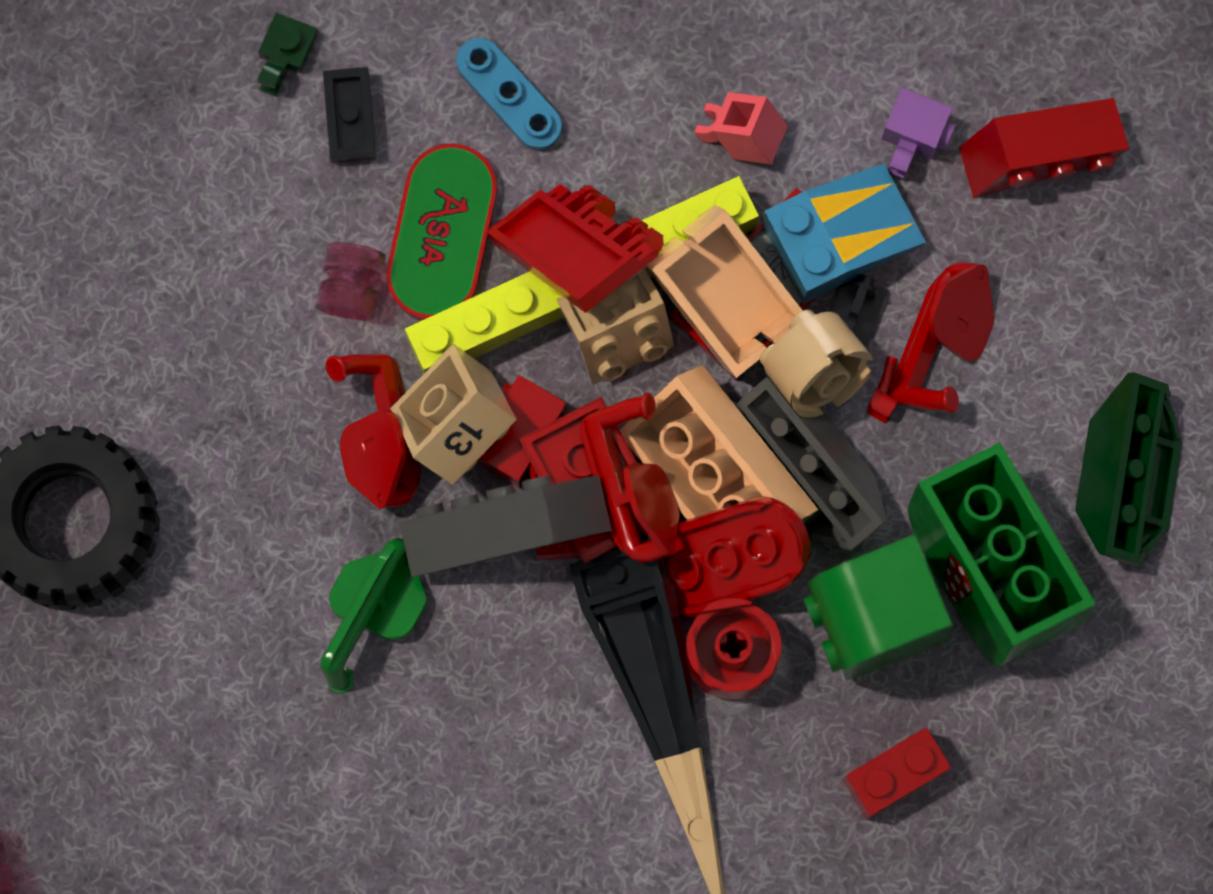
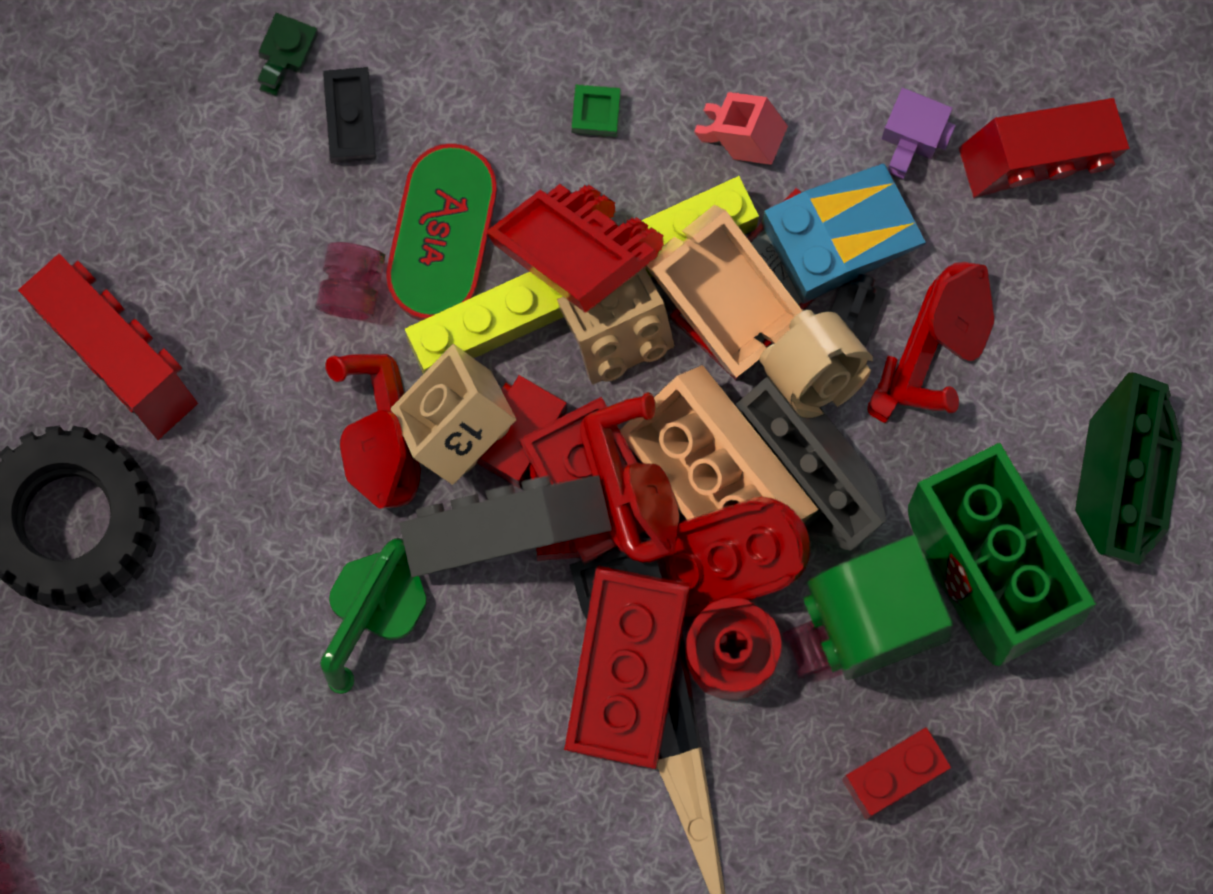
(109, 345): none -> red wedge
(514, 112): dark azure plate -> none
(596, 110): none -> green plate
(627, 667): none -> red tile
(807, 649): none -> clear pink bush

